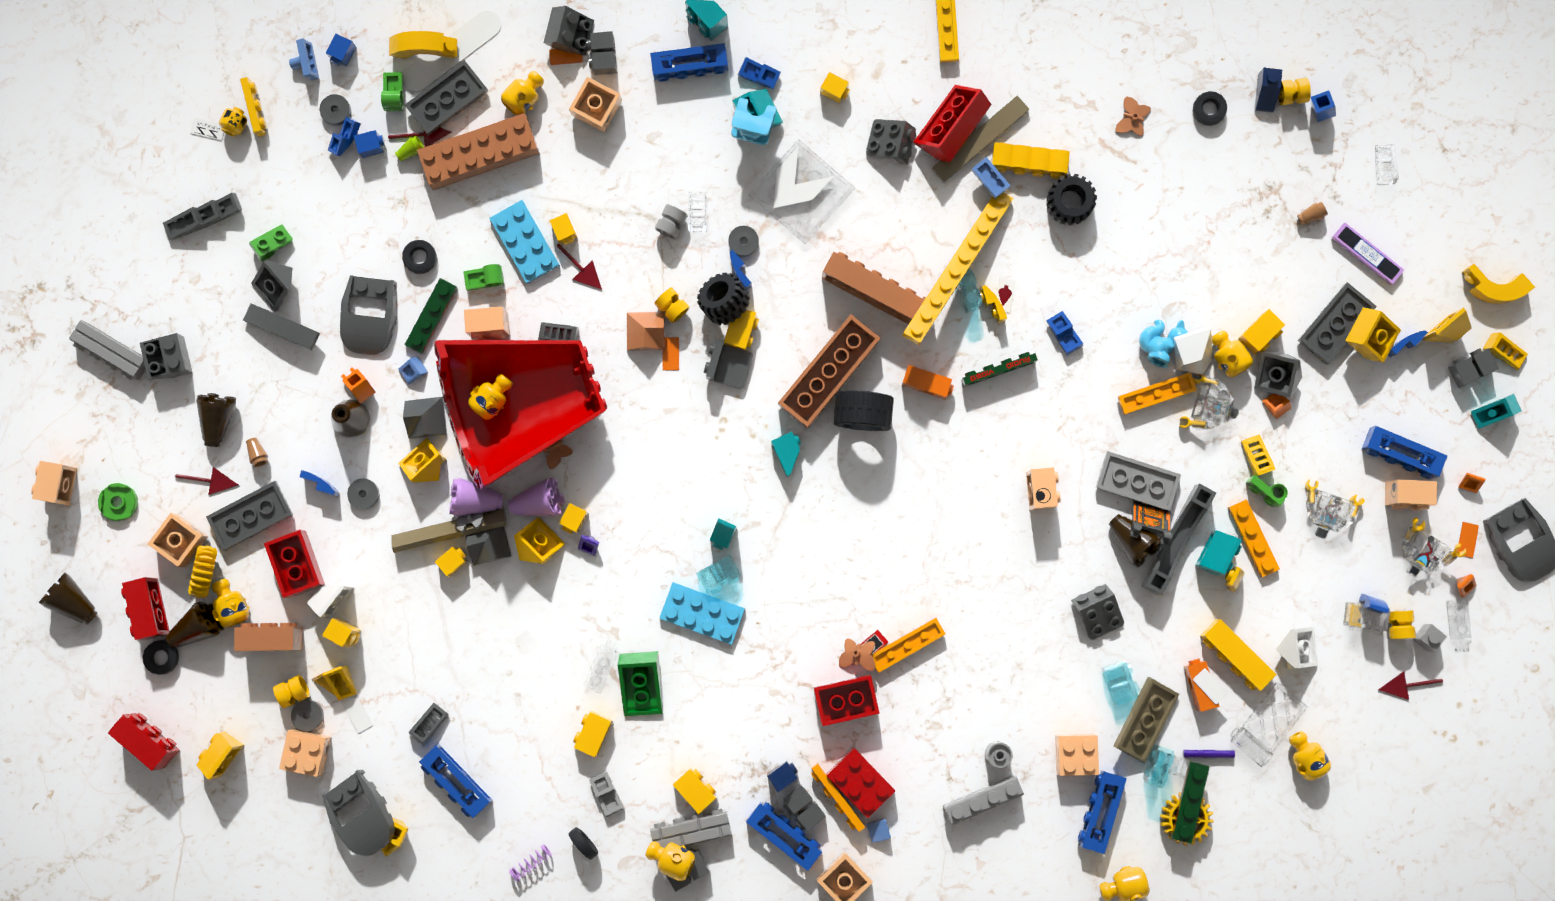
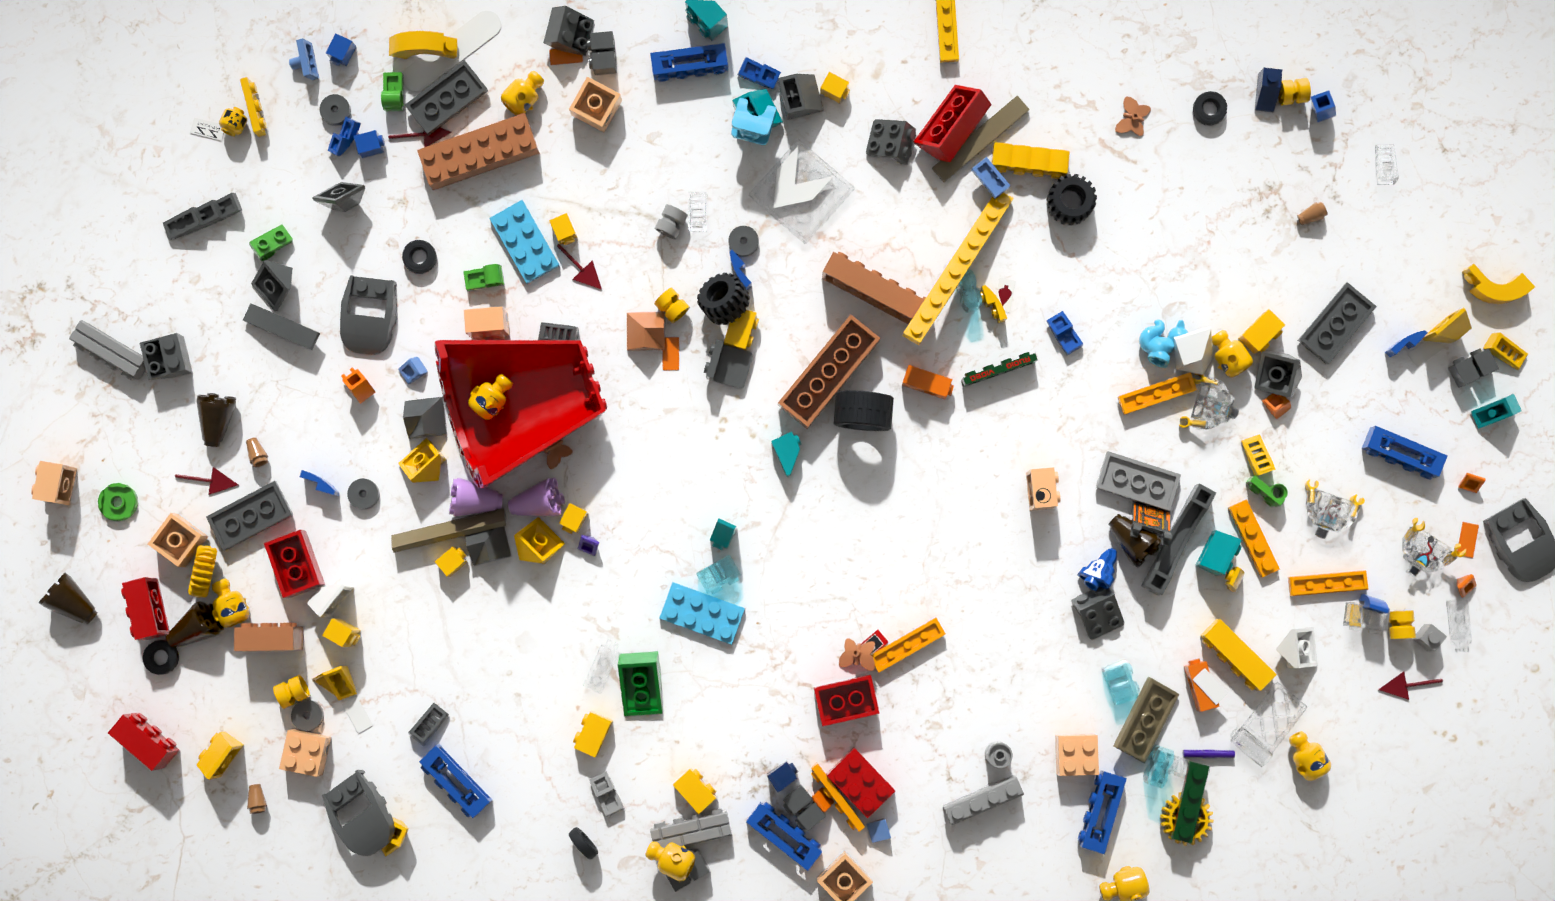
(256, 799): none -> medium nougat cone
(341, 196): none -> dark grey slope
(355, 418): dark brown cone -> none
(409, 148): lime cone -> none
(431, 316): dark green plate -> none
(462, 521): light grey piece -> none
(515, 874): lavender piece -> none
(800, 95): none -> dark grey slope
(822, 800): none -> orange slope
(1100, 571): none -> blue rock
(1328, 583): none -> light orange tile
(1367, 253): tile -> none
(1373, 335): yellow brick -> none
(1410, 493): light nougat brick -> none

